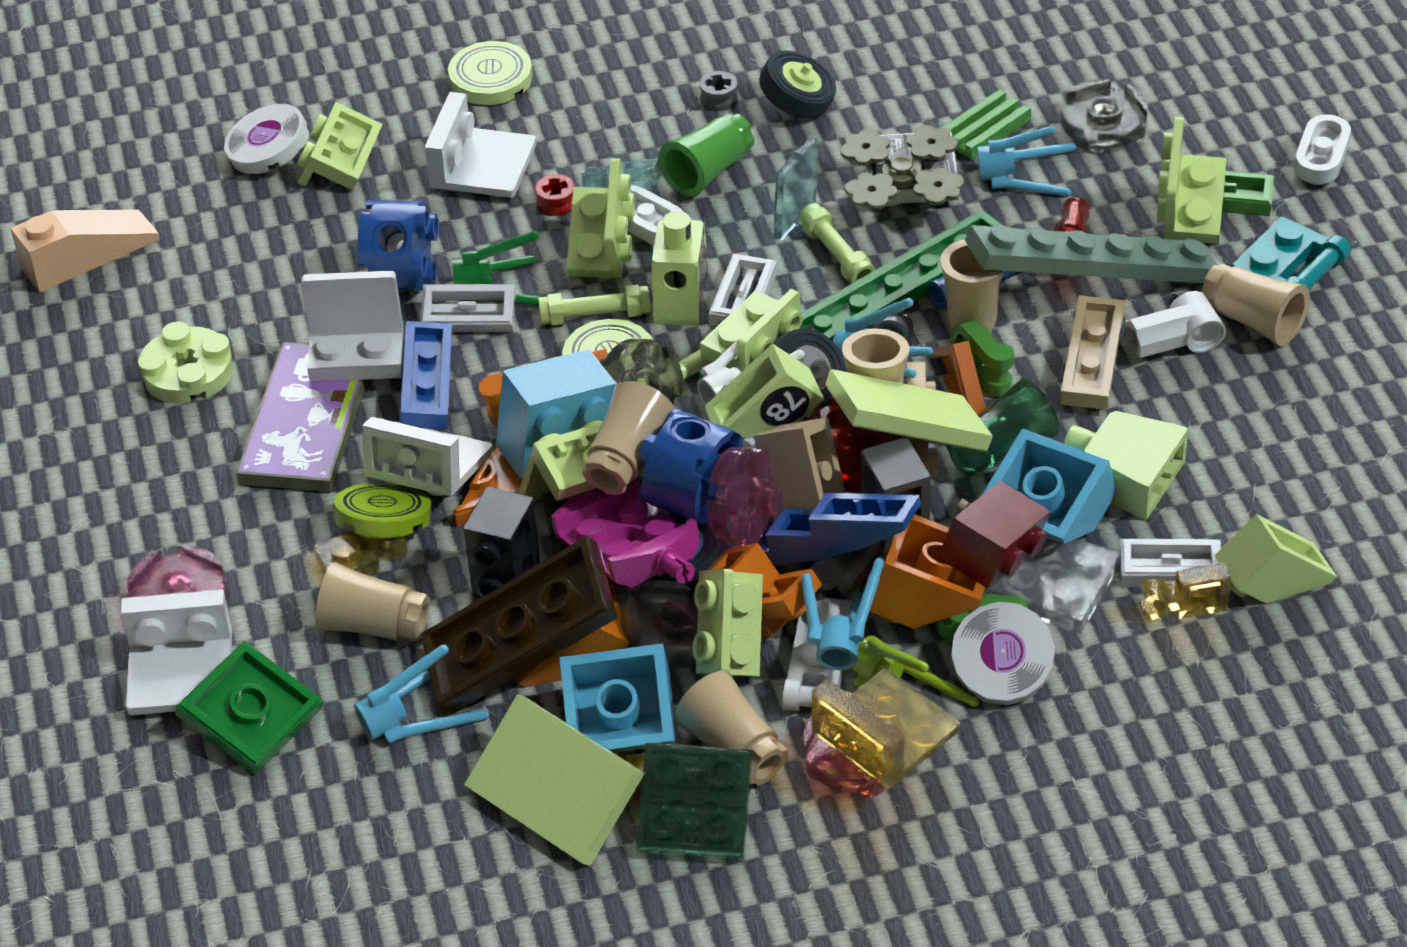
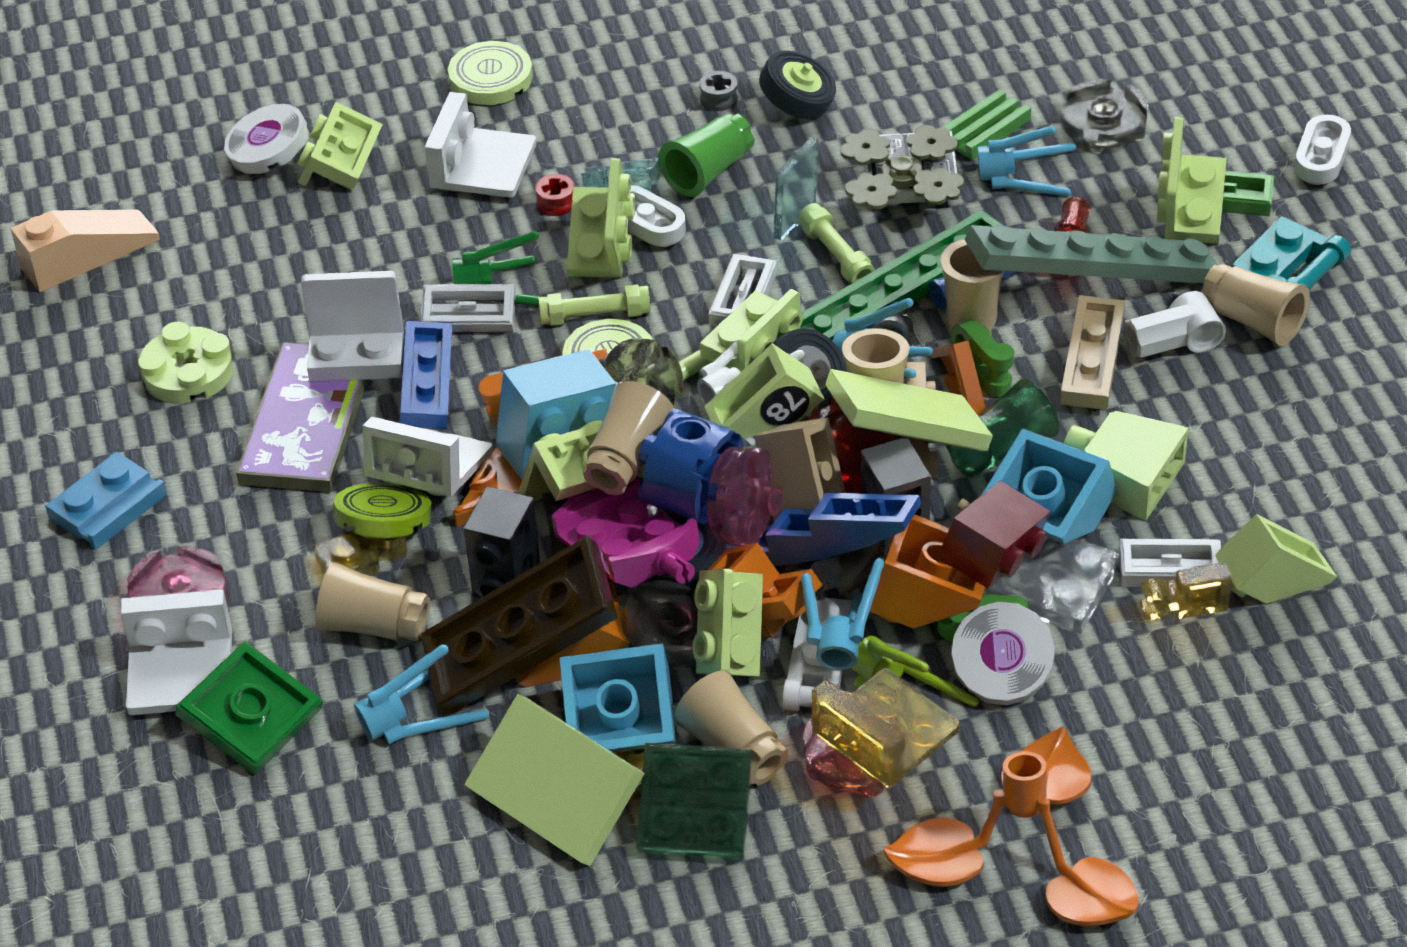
(106, 500): none -> dark azure plate
(387, 226): blue brick -> none
(681, 248): yellowish green torso -> none
(1039, 775): none -> orange plant

